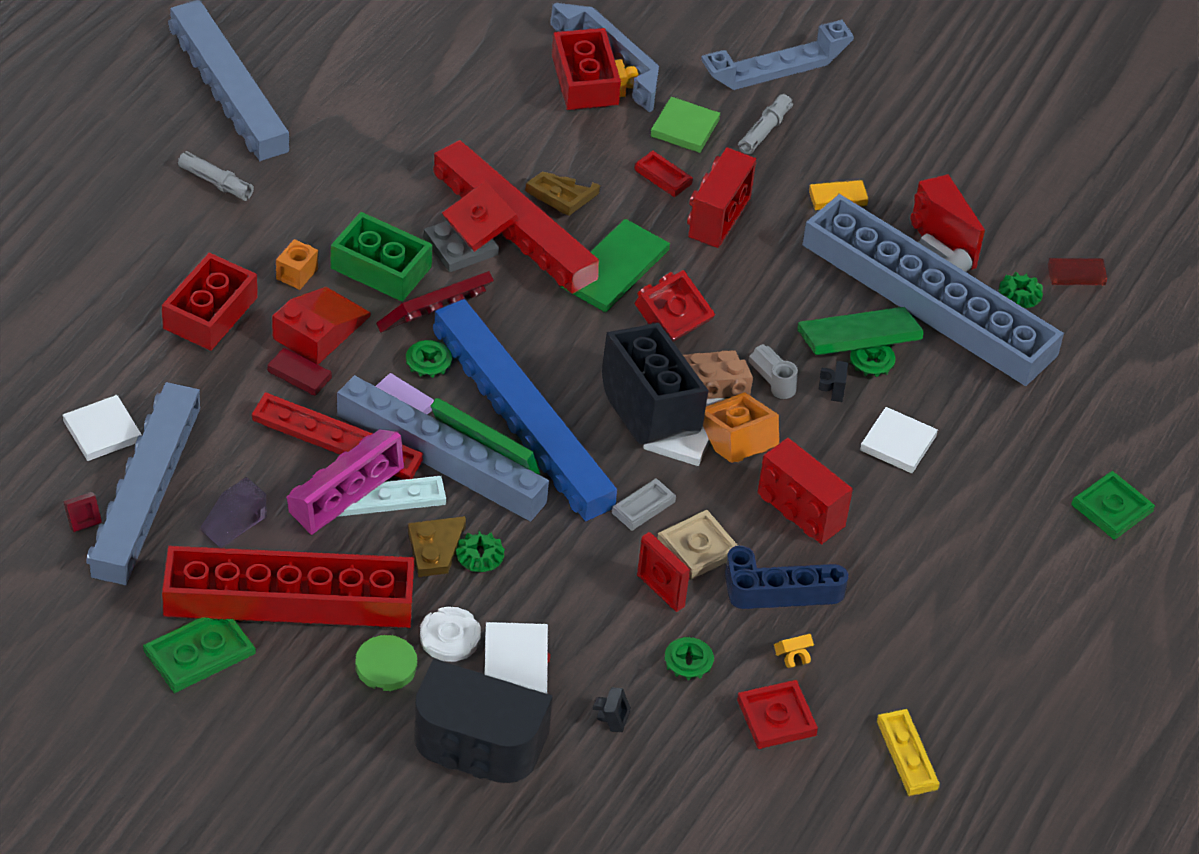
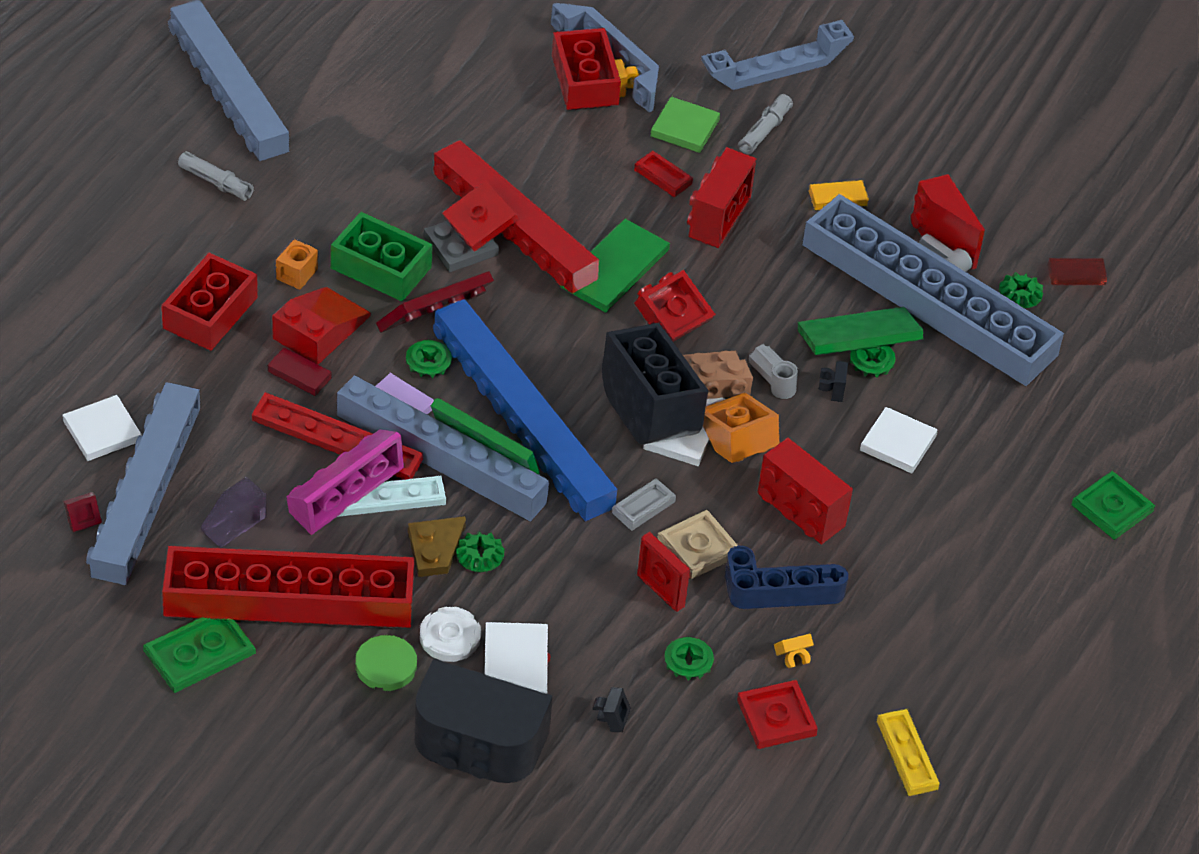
(561, 192): pearl gold wing -> none

